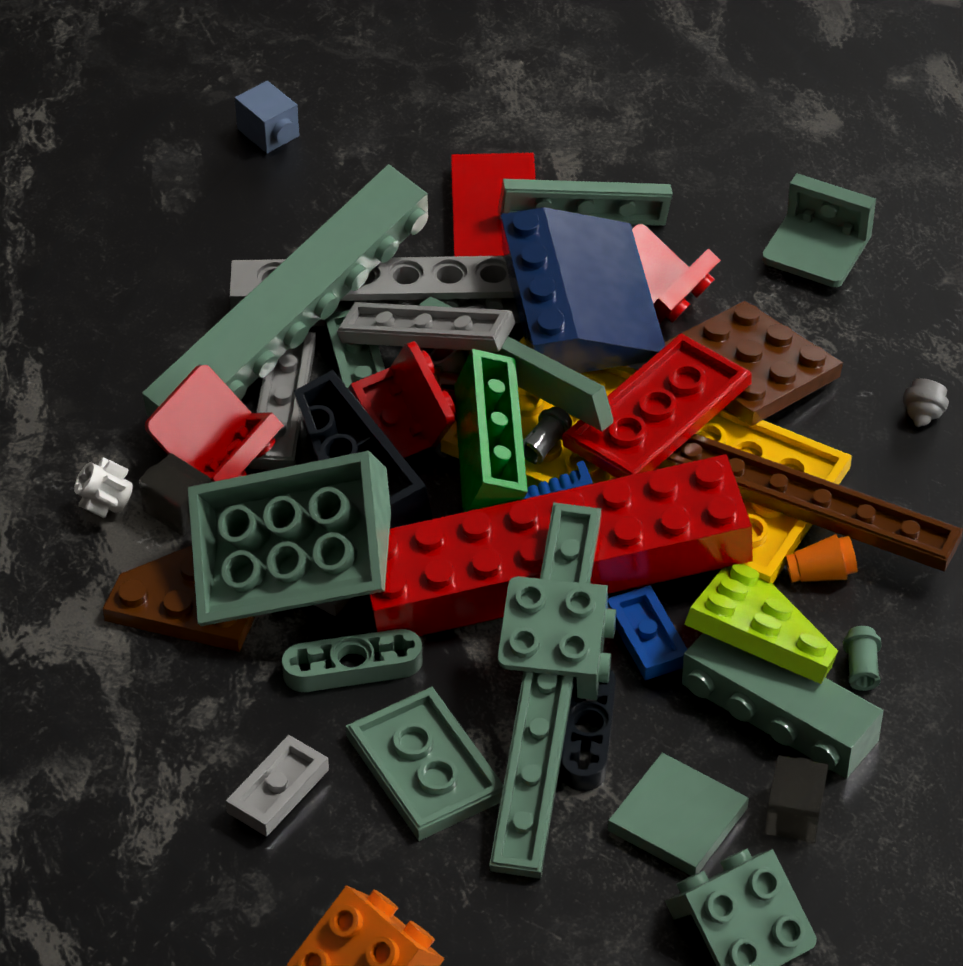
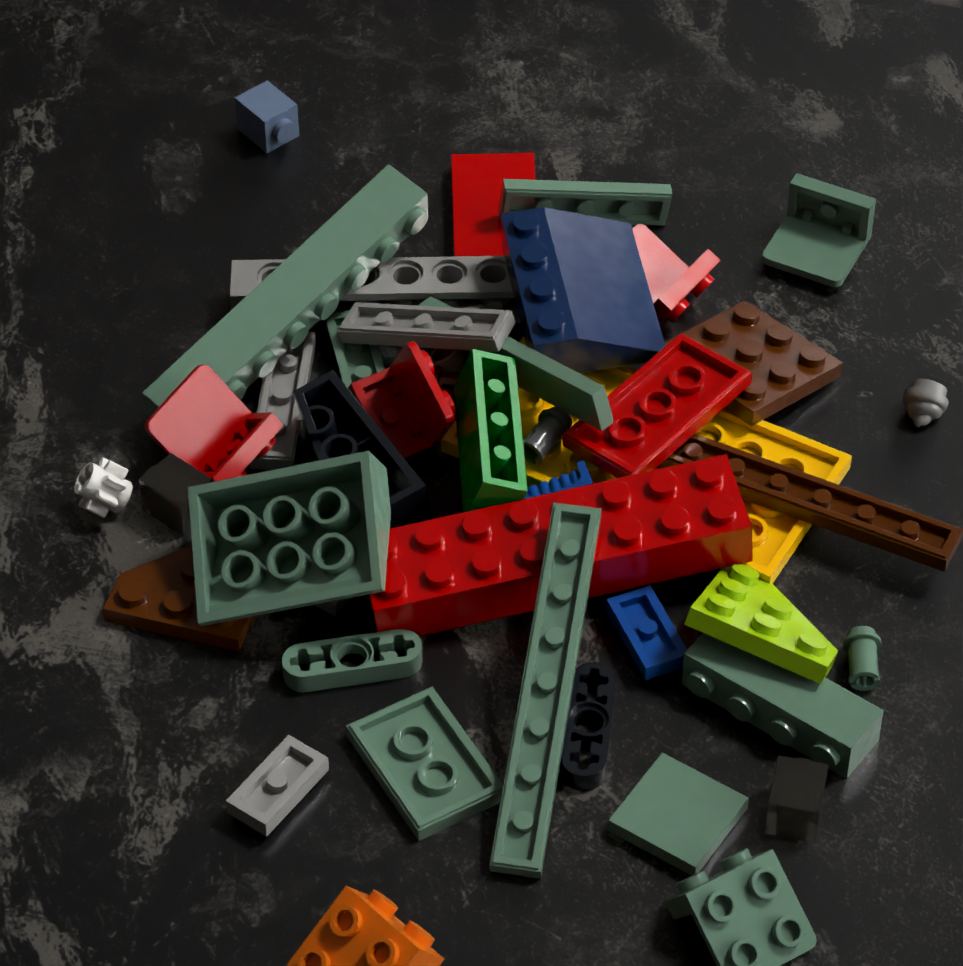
(558, 631): sand green bracket -> none
(823, 561): orange cone -> none

